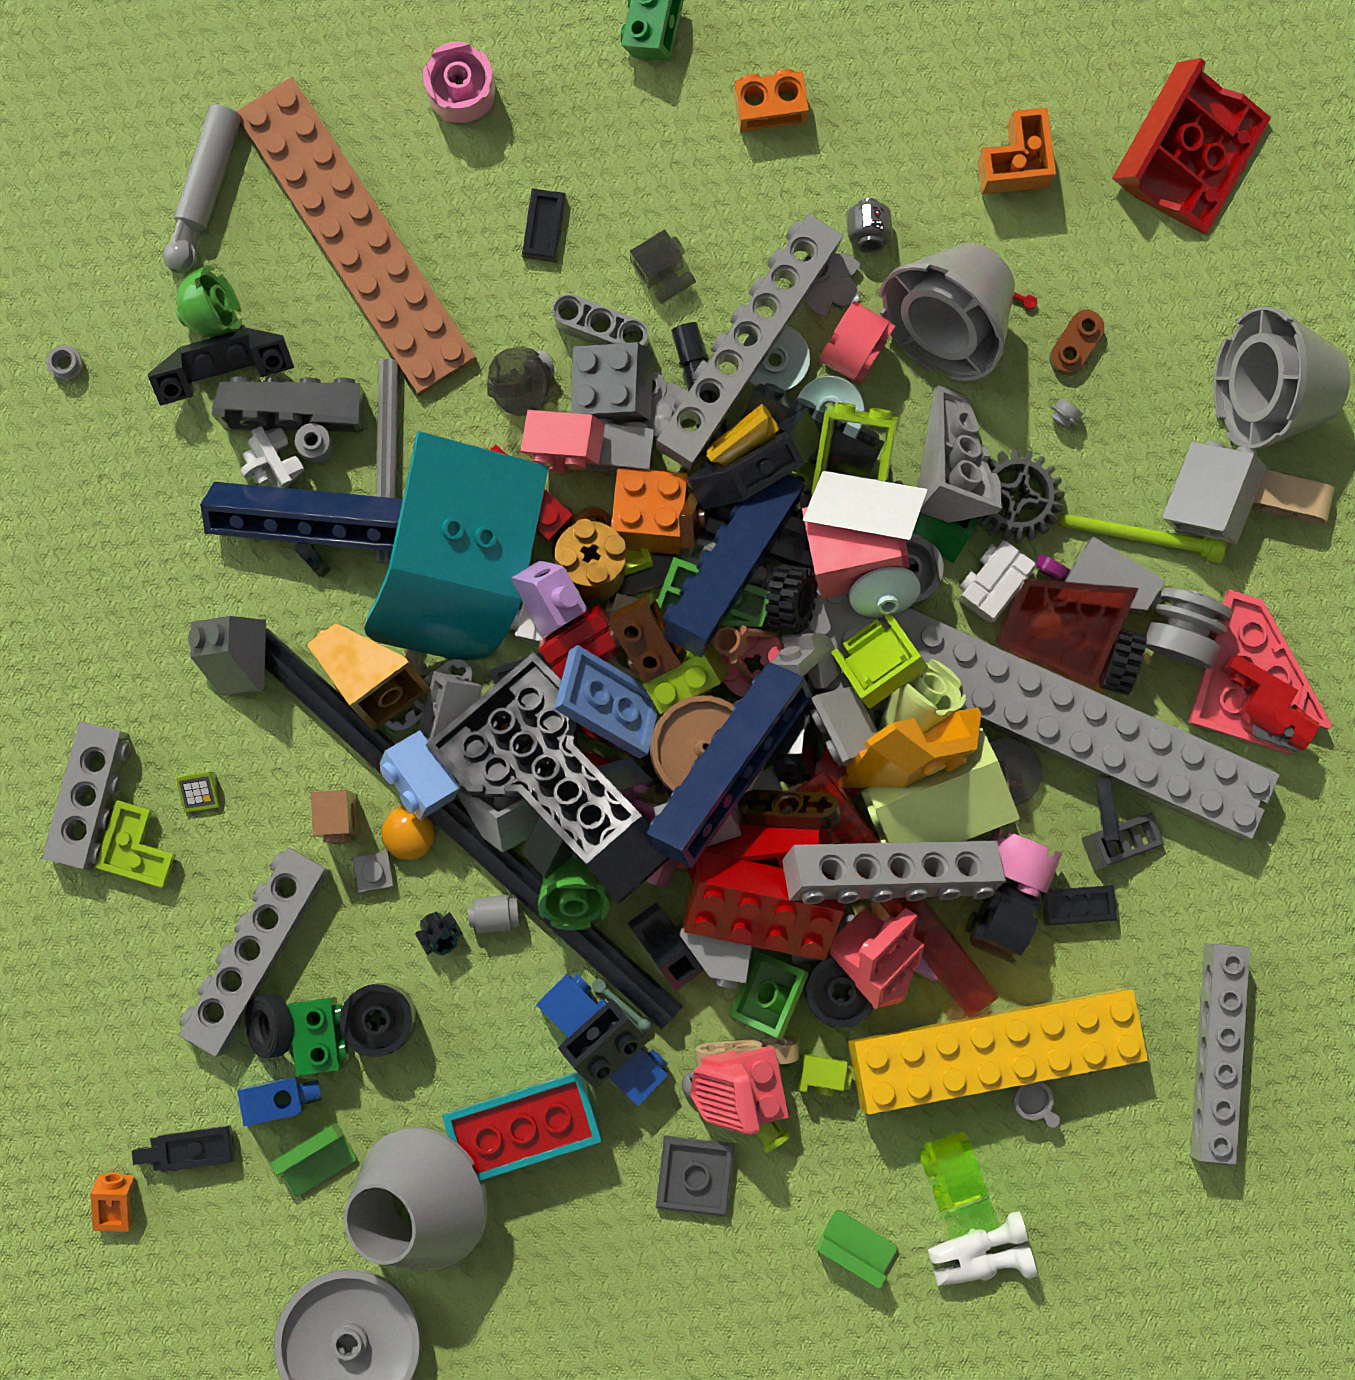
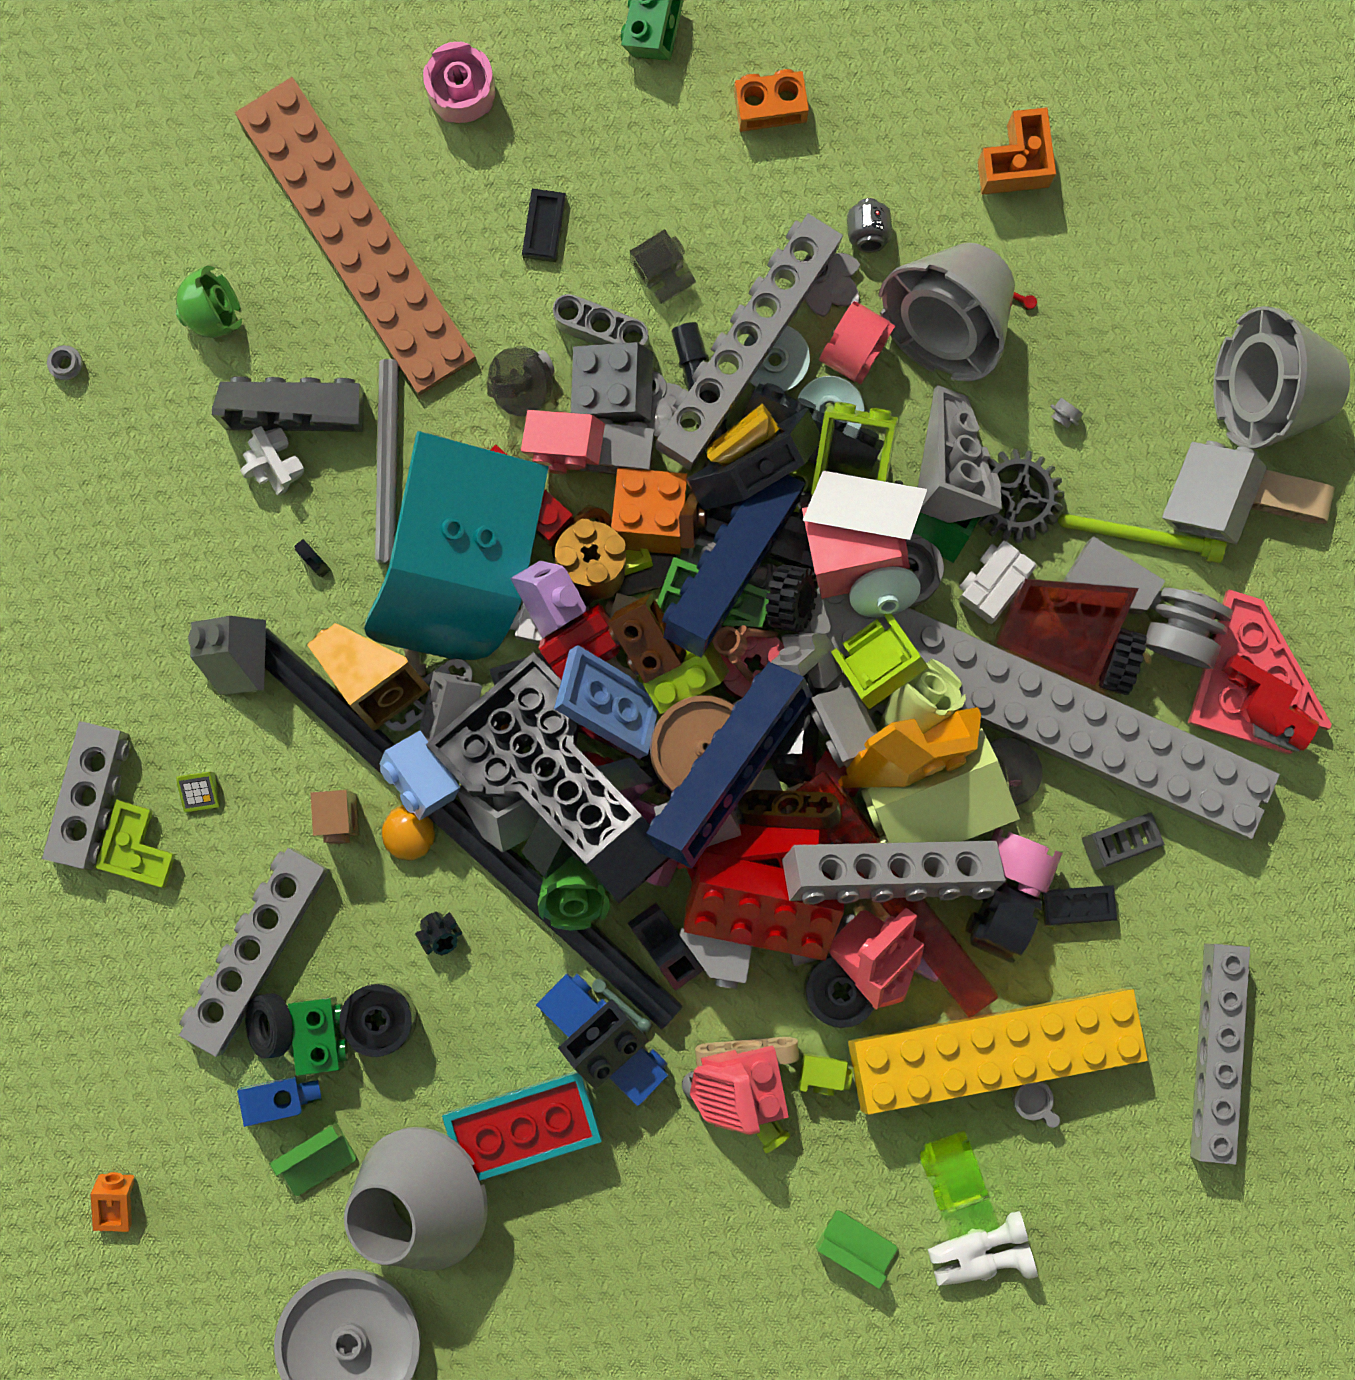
(188, 1149): black hinge -> none
(202, 186): light grey piece -> none
(215, 356): black slope -> none
(301, 516): dark blue brick -> none
(321, 451): light grey brick -> none
(373, 871): light grey plate -> none
(494, 914): light grey brick -> none
(695, 1175): dark grey tile -> none
(769, 995): bright green slope -> none
(1052, 568): magenta tile -> none
(1078, 341): dark orange plate -> none
(1107, 808): black tile -> none
(1191, 147): red piece -> none

